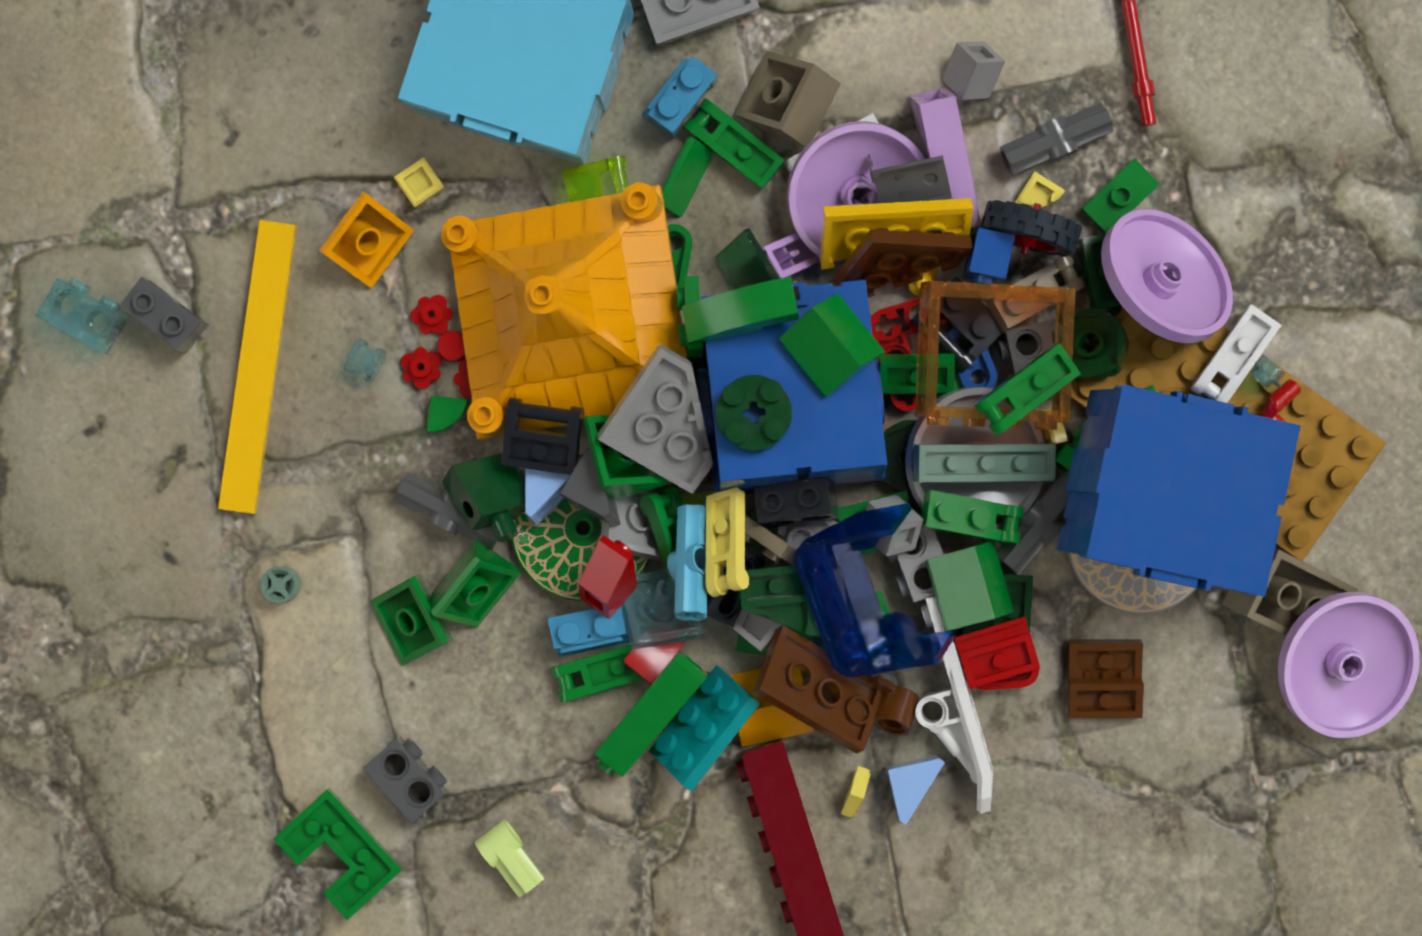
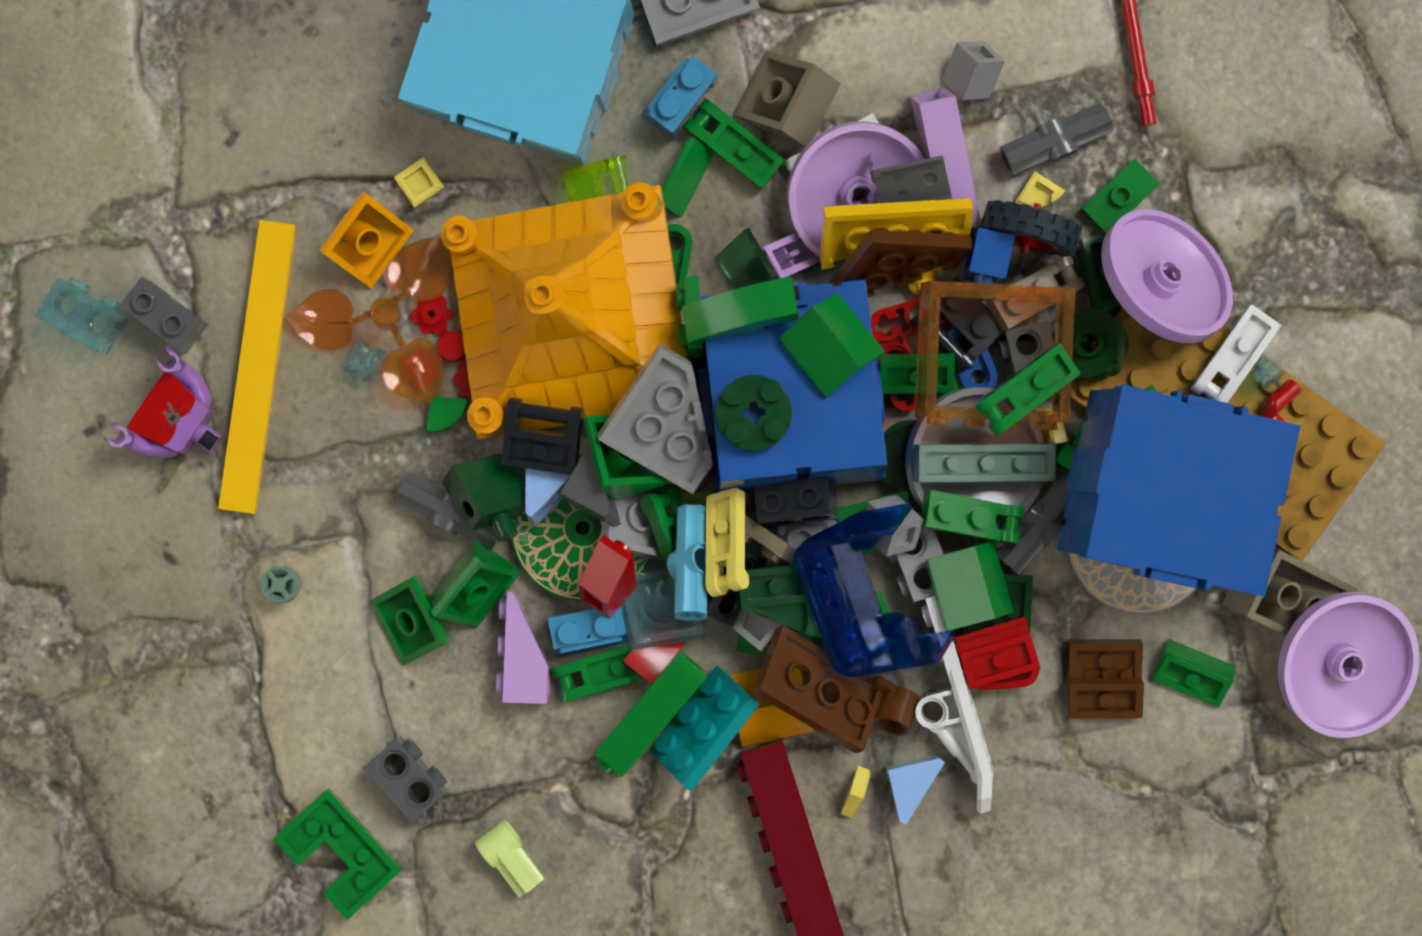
(171, 415): none -> torso
(413, 369): none -> clear orange plant
(525, 663): none -> lavender slope
(1193, 673): none -> green slope

